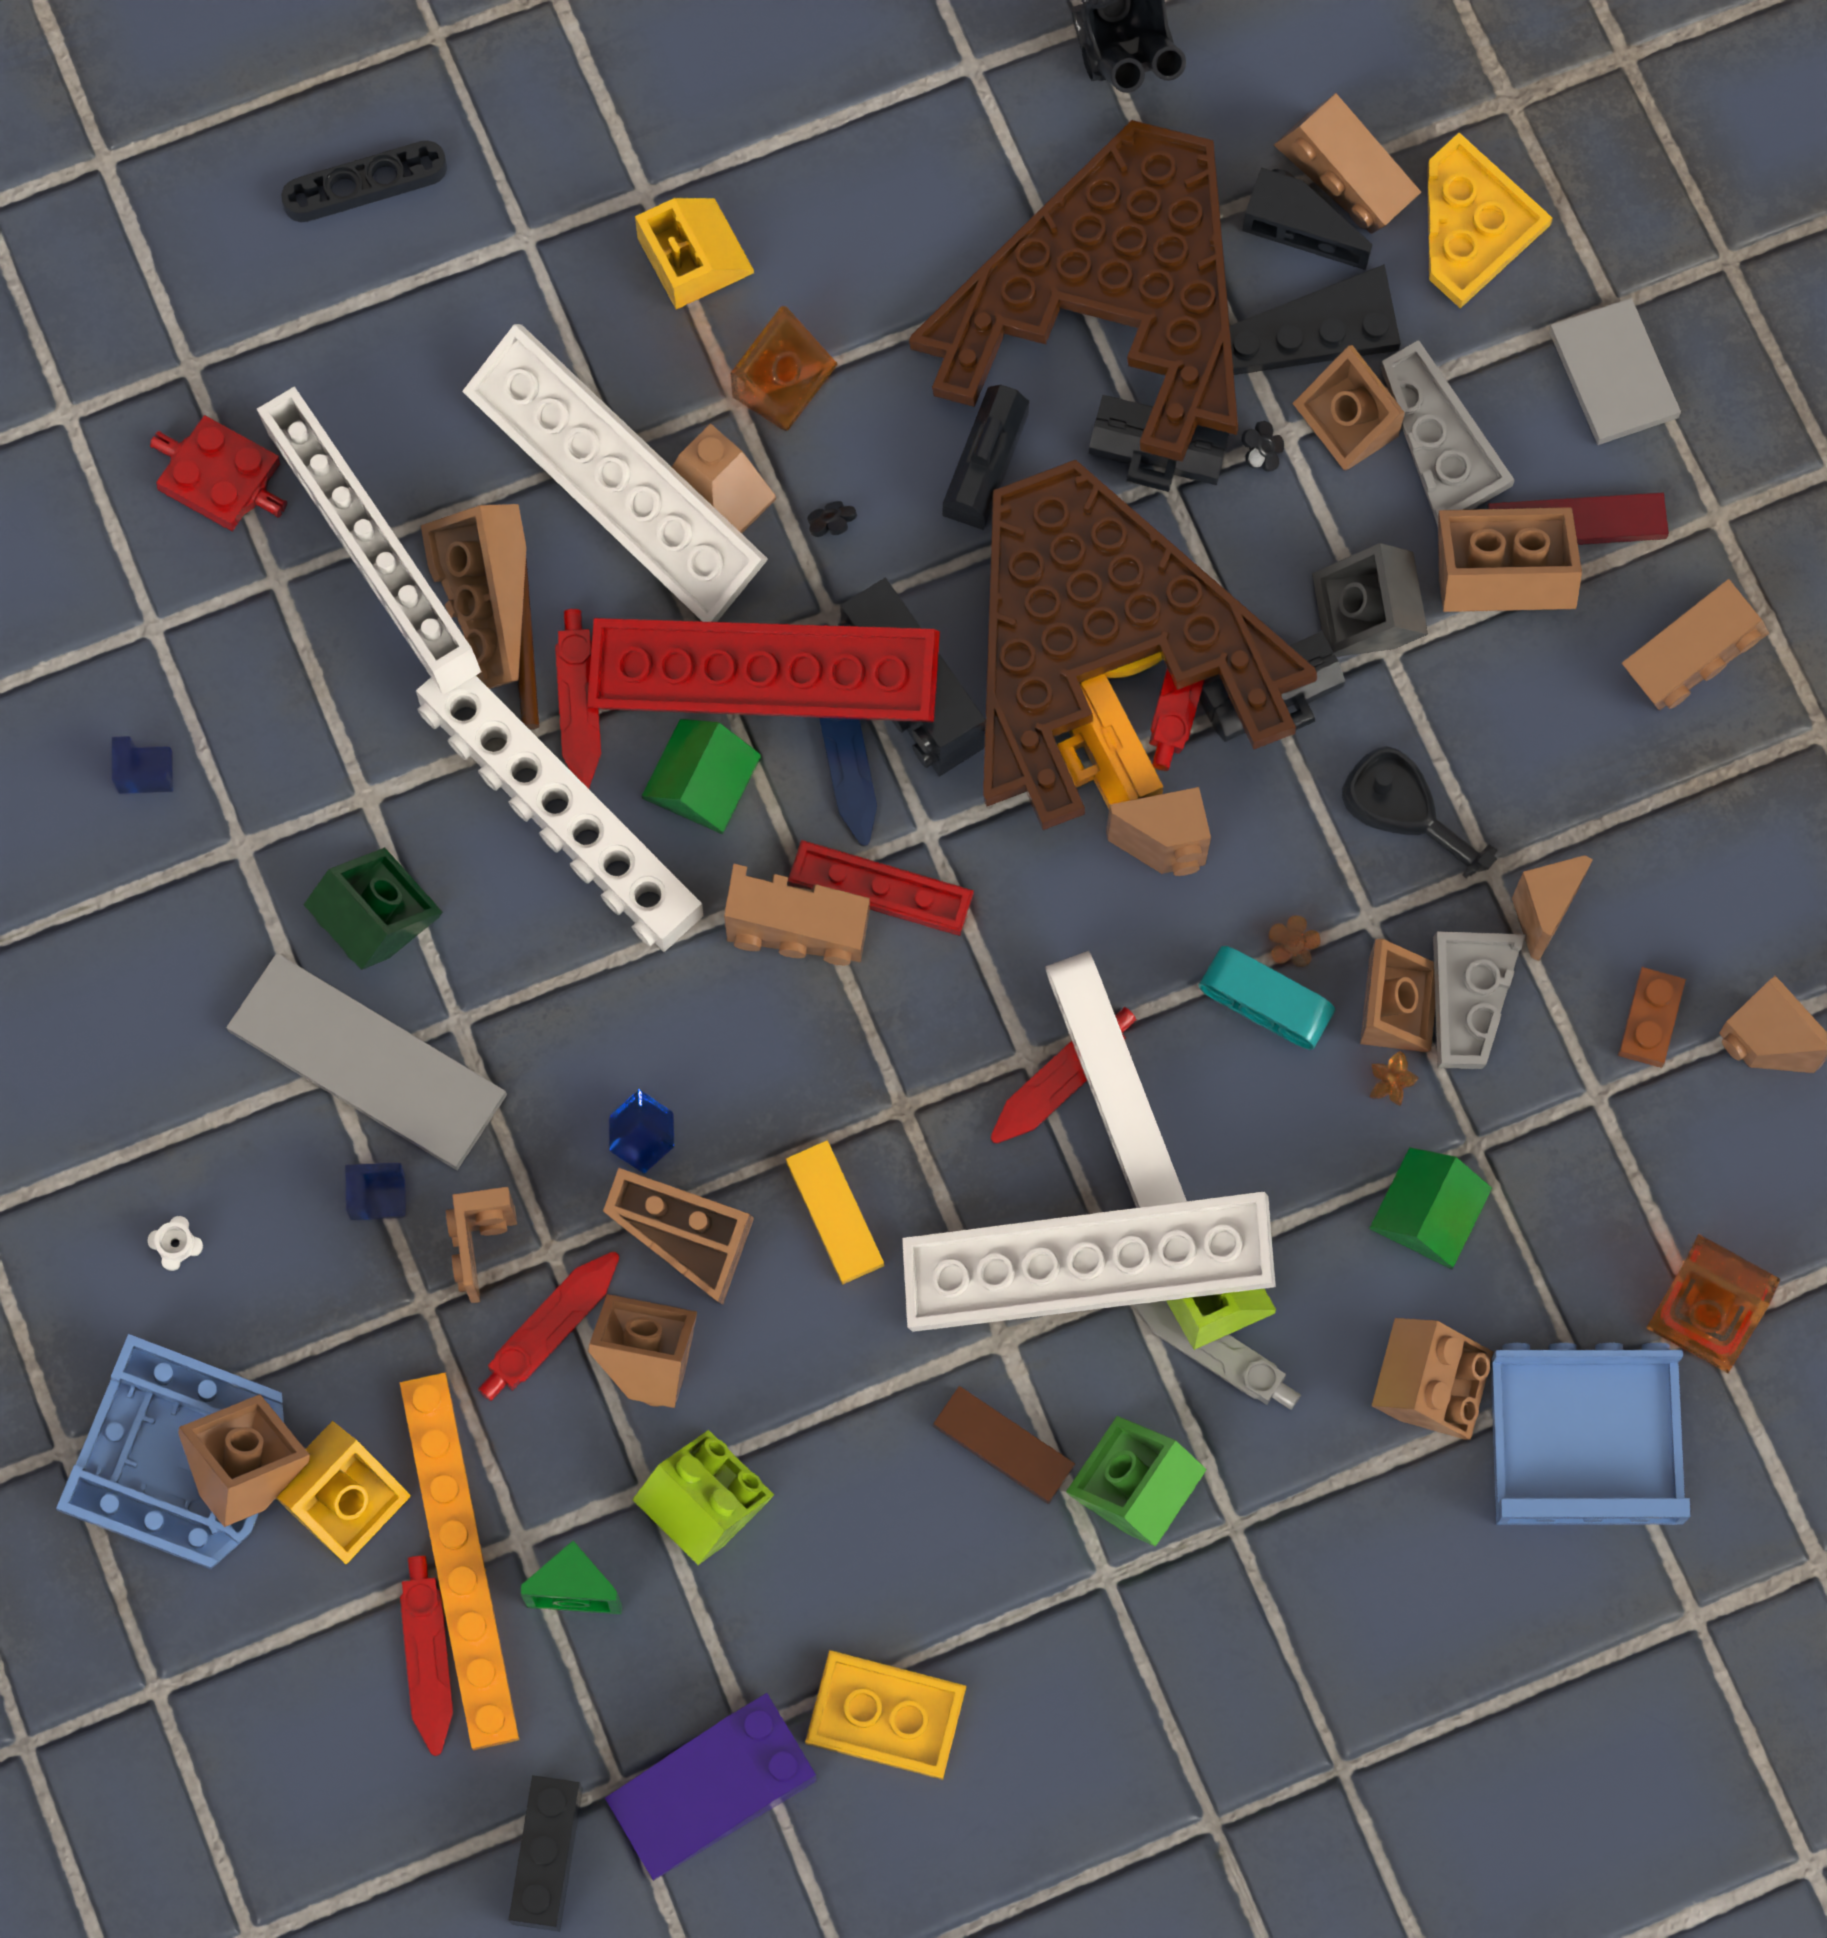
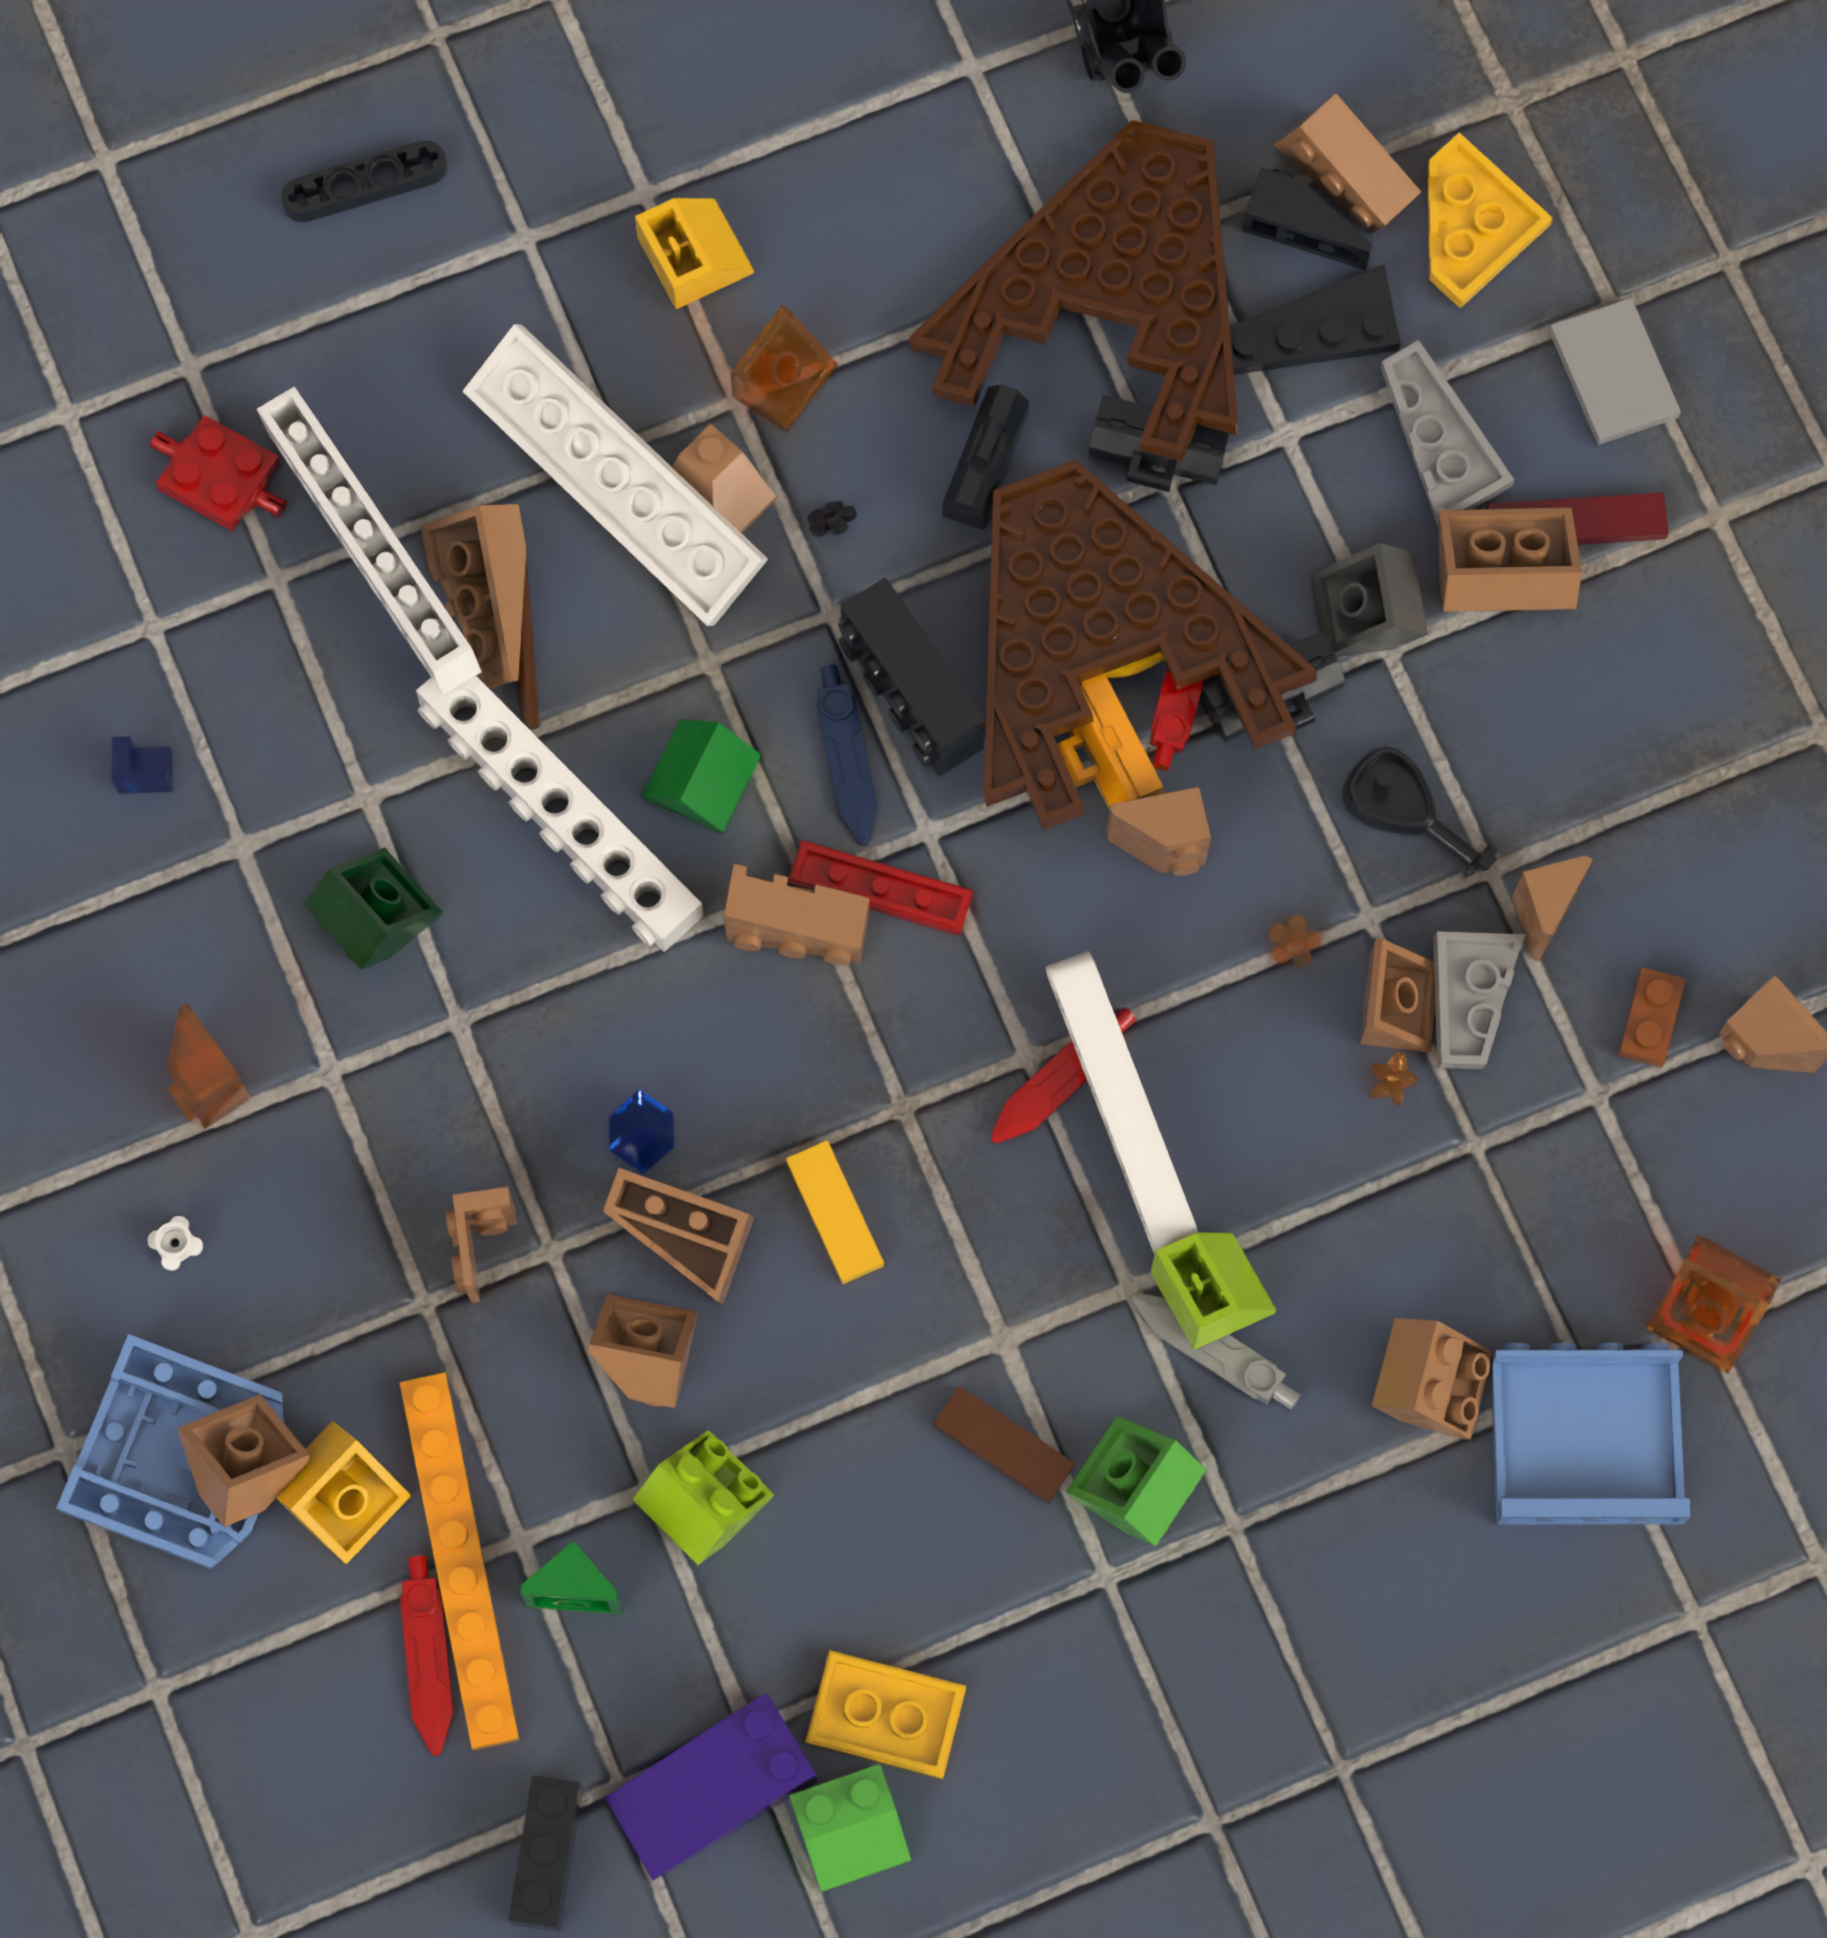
(201, 1074): none -> clear orange slope
(366, 1061): light grey tile -> none
(375, 1191): clear blue panel -> none
(549, 1325): red piece -> none
(577, 722): red piece -> none
(764, 669): red plate -> none
(850, 1827): none -> bright green slope
(1089, 1262): white plate -> none
(1262, 446): black plant -> none
(1267, 997): teal beam -> none
(1350, 409): medium nougat slope -> none
(1432, 1205): green slope -> none
(1696, 646): medium nougat wedge -> none

